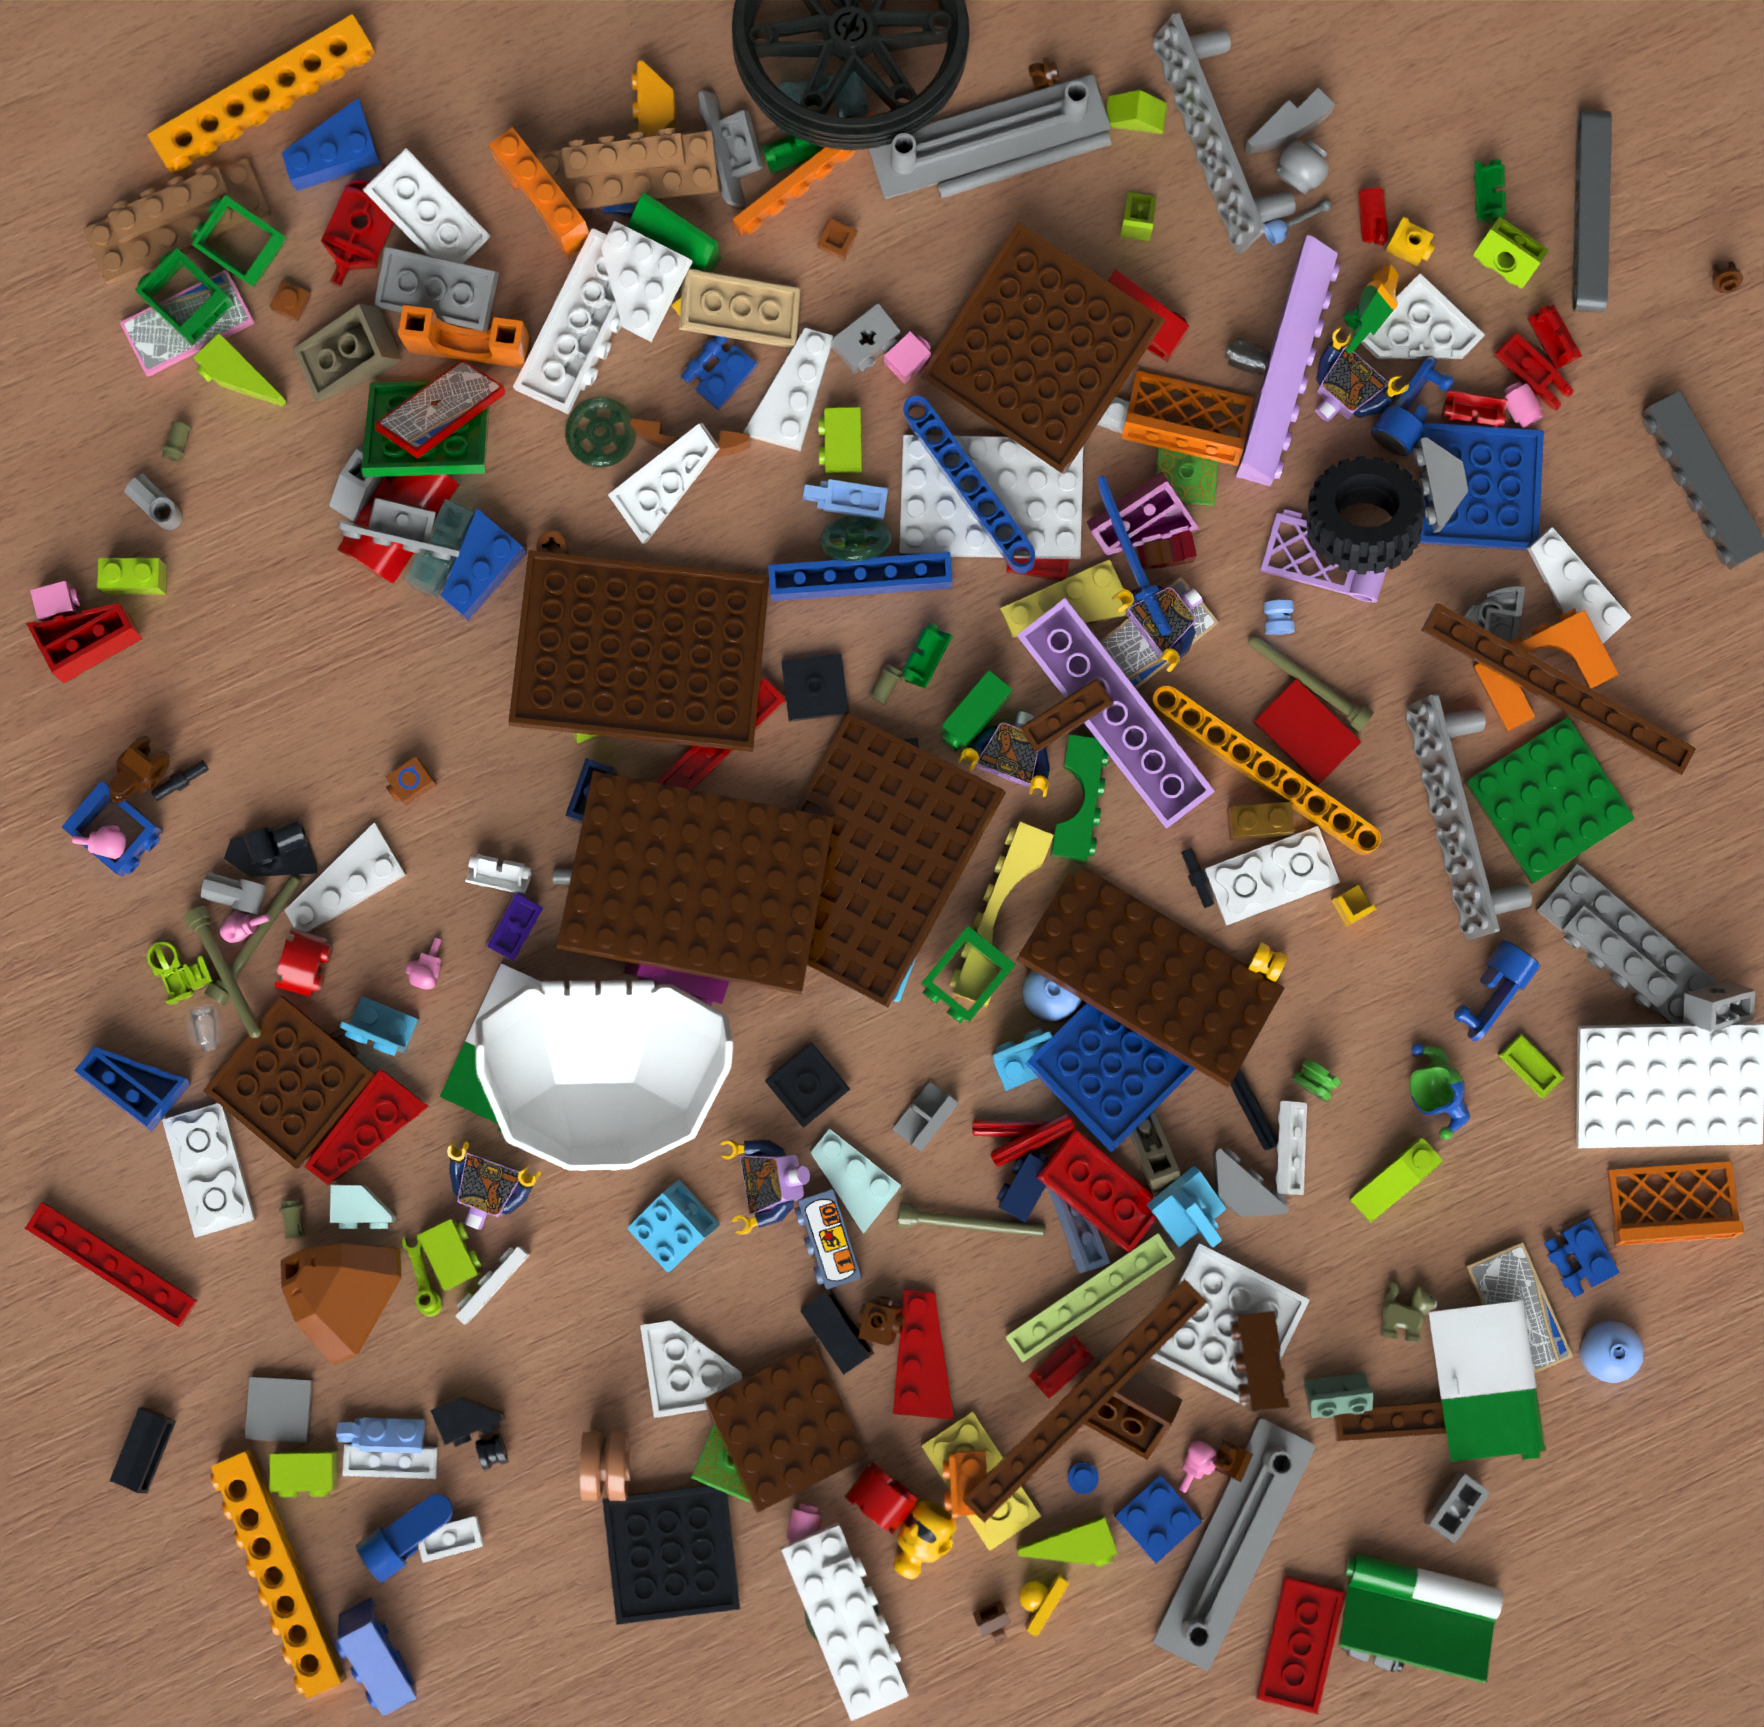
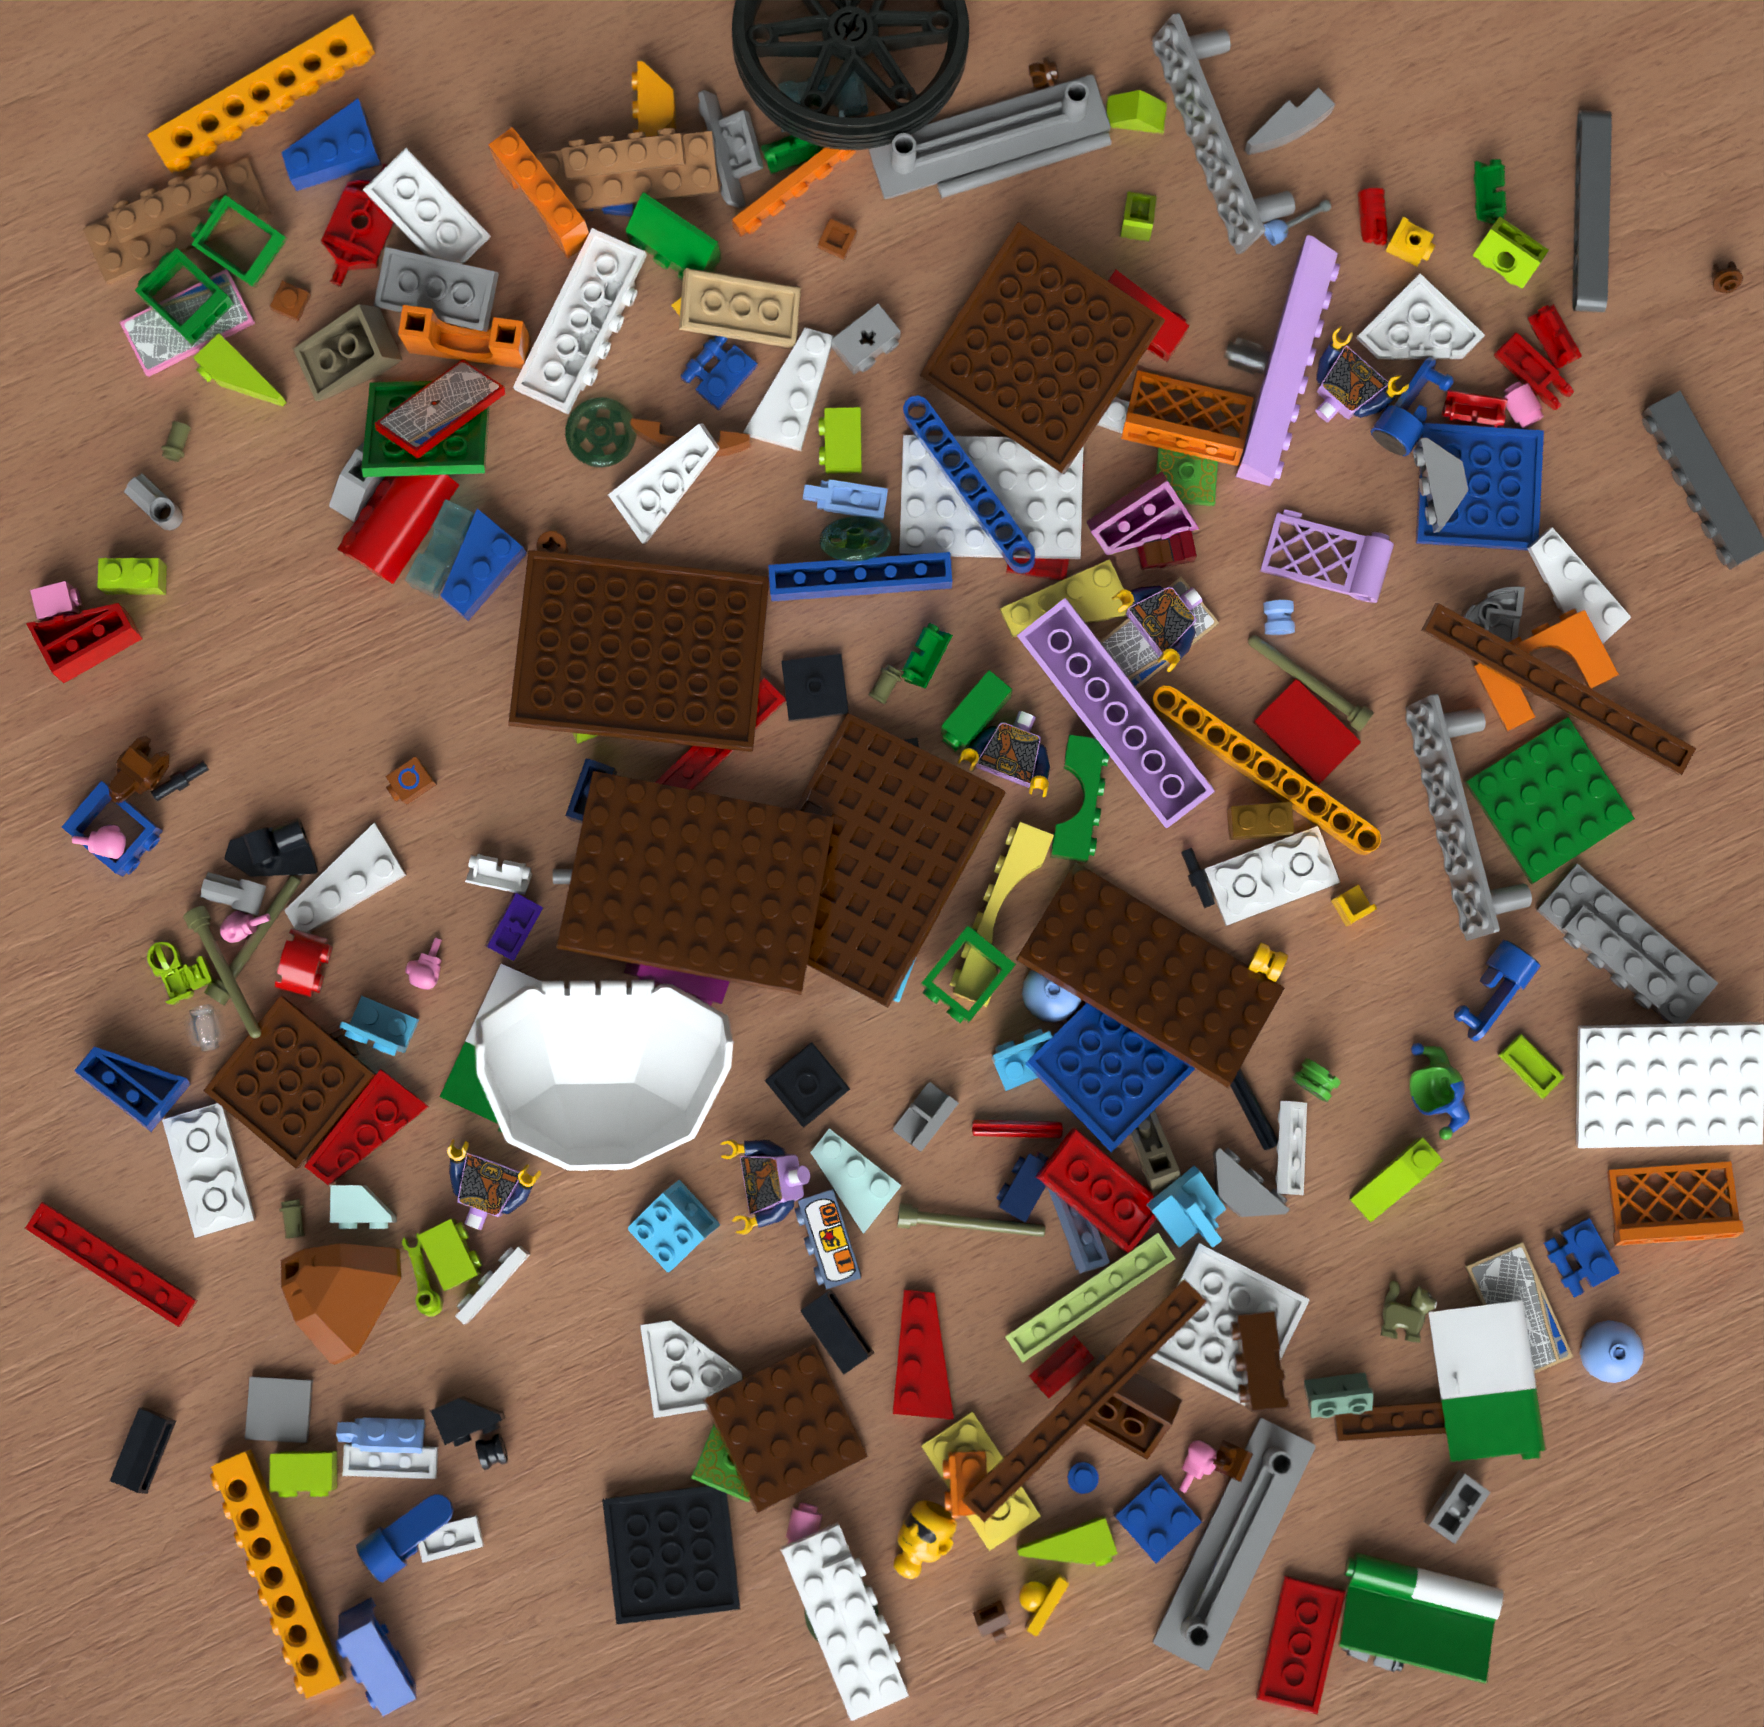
(401, 525): light grey bracket -> none
(607, 1466): nougat wheel -> none
(642, 278): white plate -> none
(872, 1326): reddish brown brick -> none
(880, 1499): red brick -> none
(908, 357): bright pink brick -> none
(1032, 1140): red axle -> none
(1067, 715): reddish brown tile -> none
(1147, 591): blue sword -> none
(1303, 166): light grey piece -> none
(1368, 483): black tyre -> none
(1374, 306): green animal -> none
(1719, 1006): light grey brick -> none

